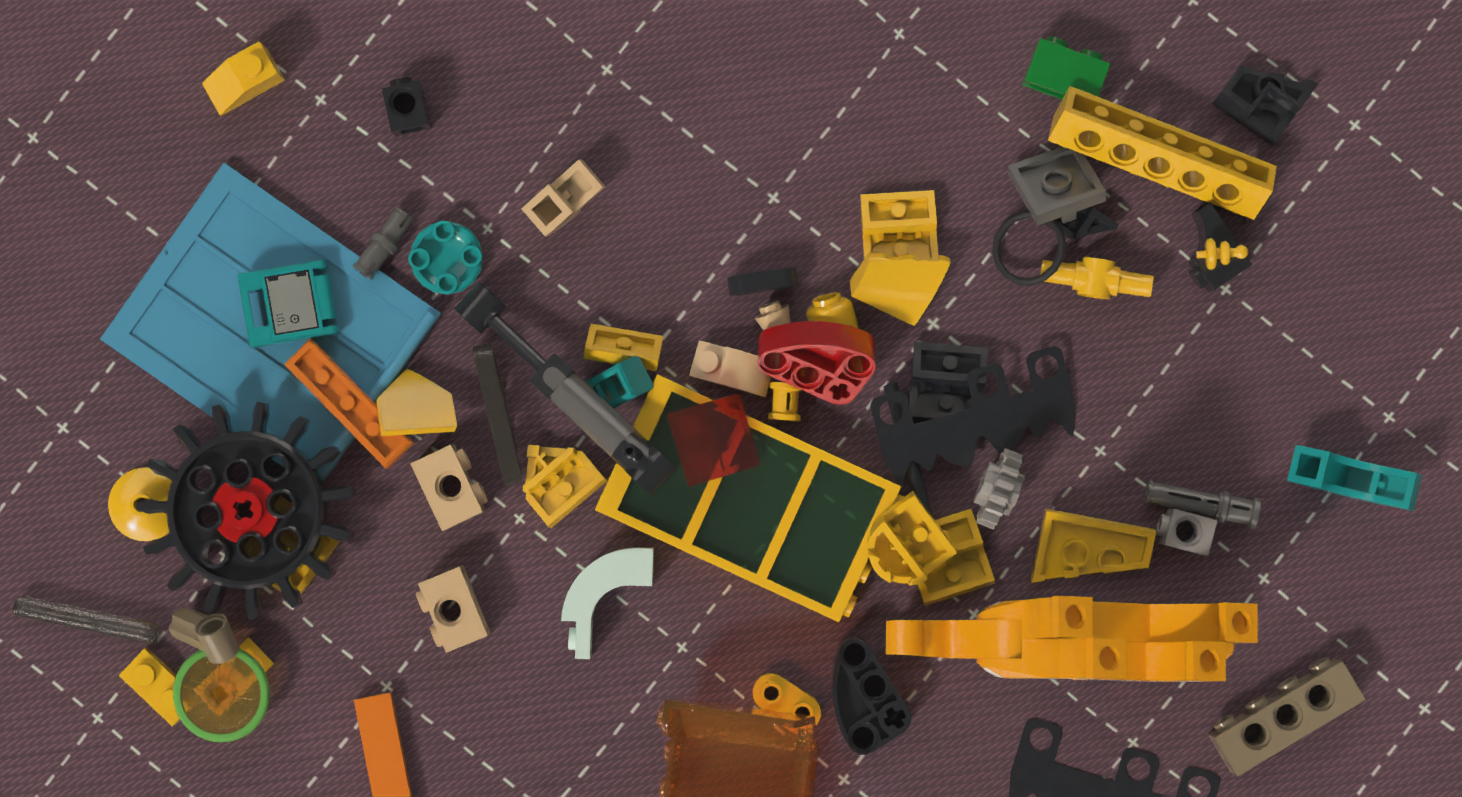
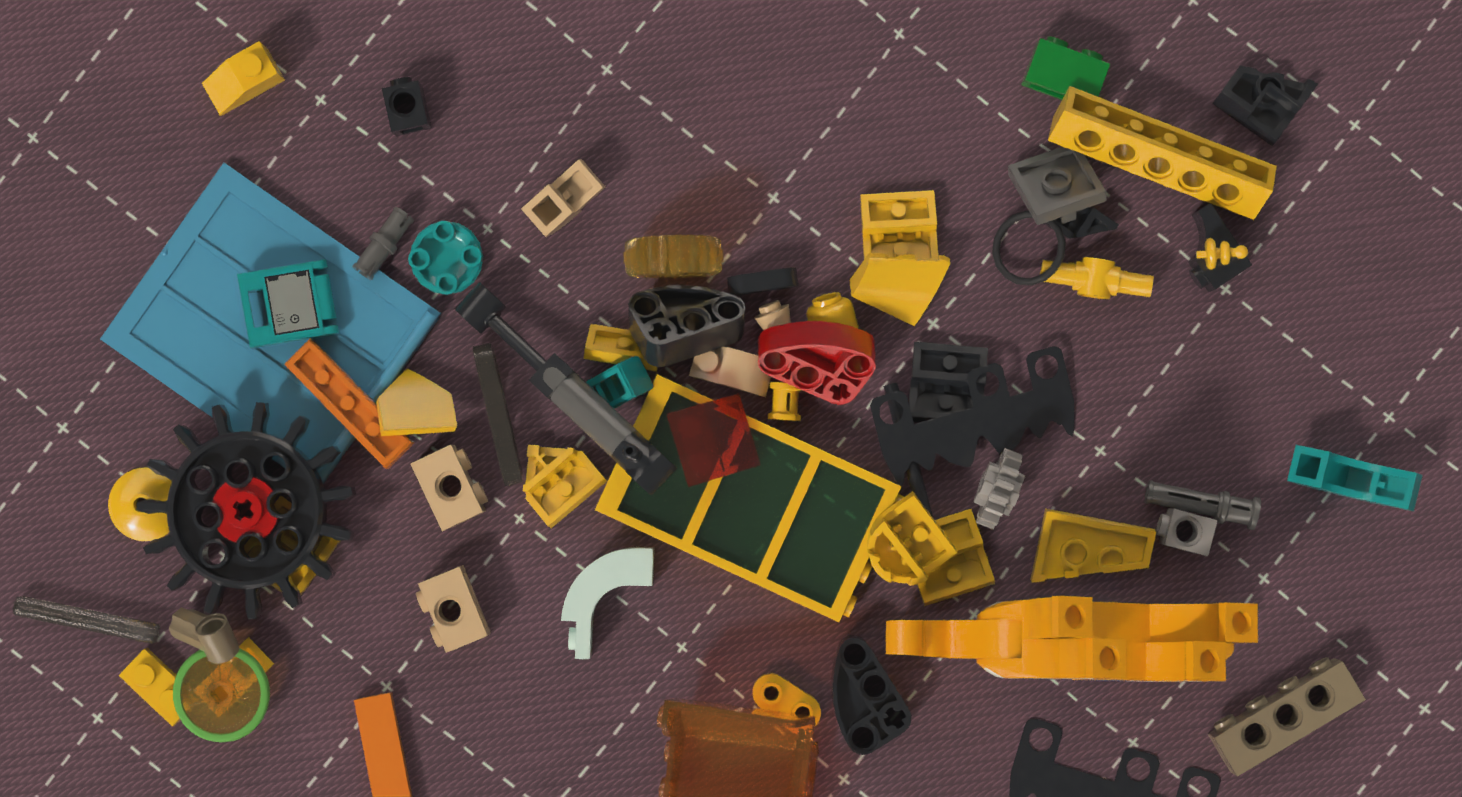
(673, 256): none -> clear yellow gear
(683, 322): none -> black beam

